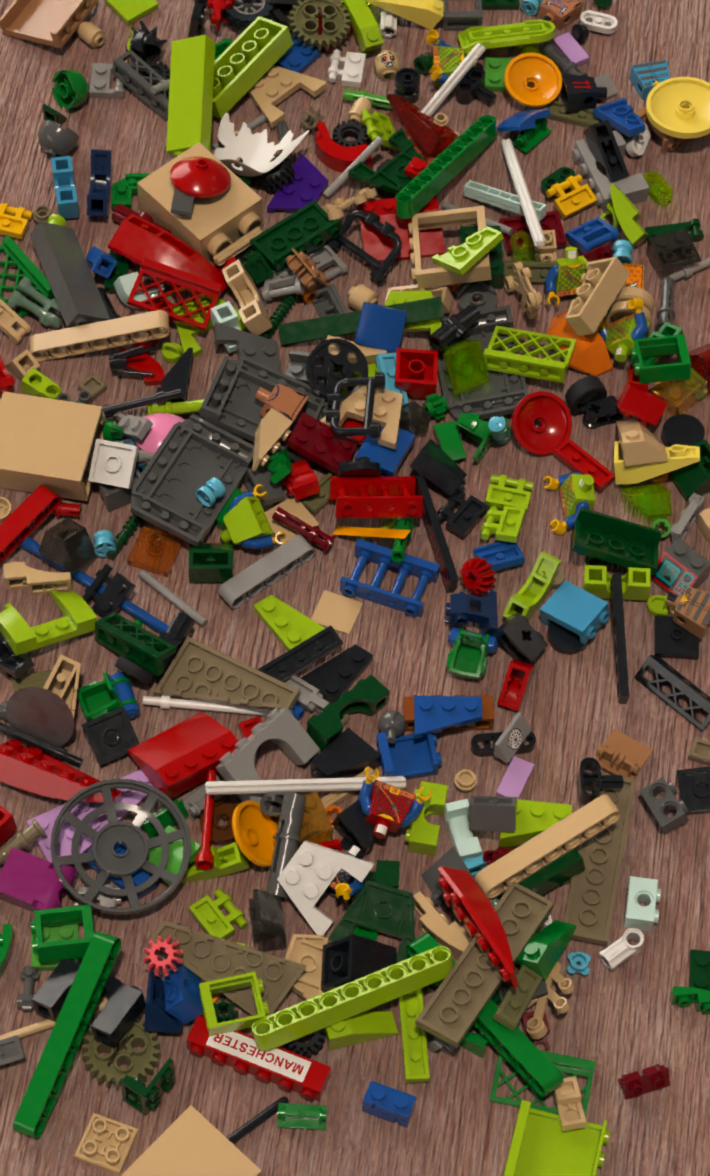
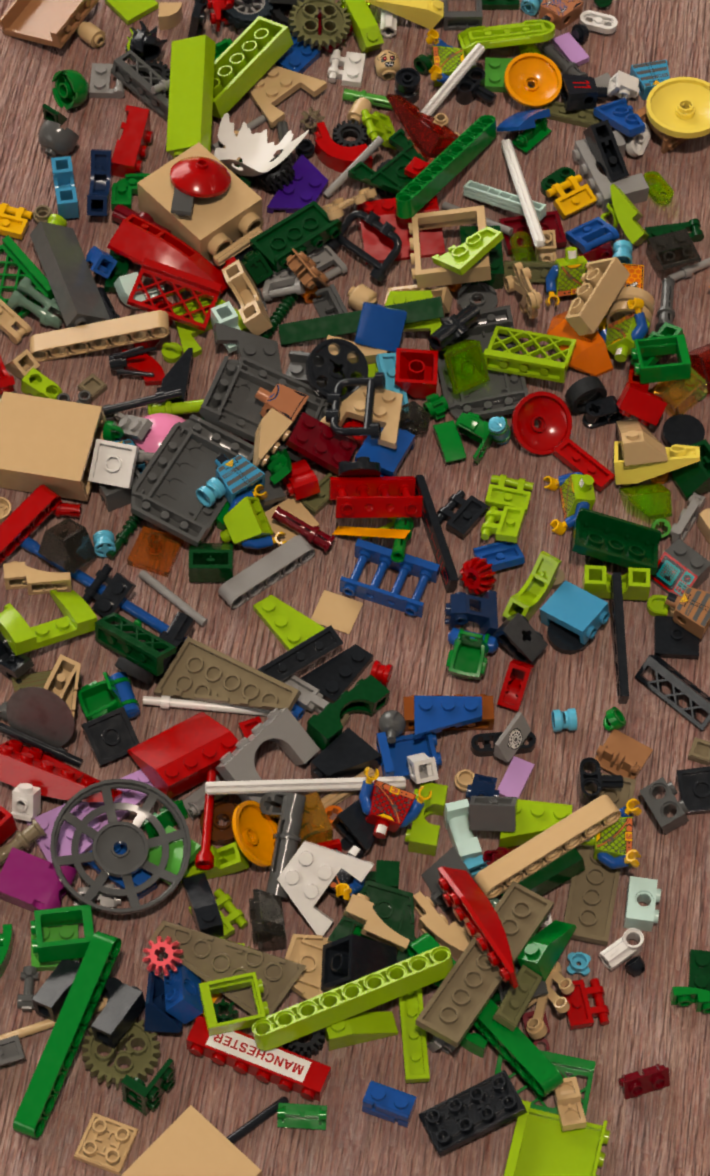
(26, 802): none -> white brick
(133, 142): none -> red wedge
(169, 14): none -> tan brick
(203, 905): none -> black slope
(238, 475): none -> dark azure torso
(305, 148): none -> black plate
(361, 910): none -> tan slope
(381, 672): none -> red wheel
(422, 768): none -> white brick
(439, 468): black slope -> none
(472, 1113): none -> black tile
(482, 786): none -> dark blue brick
(564, 720): none -> medium azure wheel
(580, 1013): none -> red plate
(615, 718): none -> green tile
(615, 842): none -> torso
(623, 86): none -> white brick
(635, 966): none -> black hinge

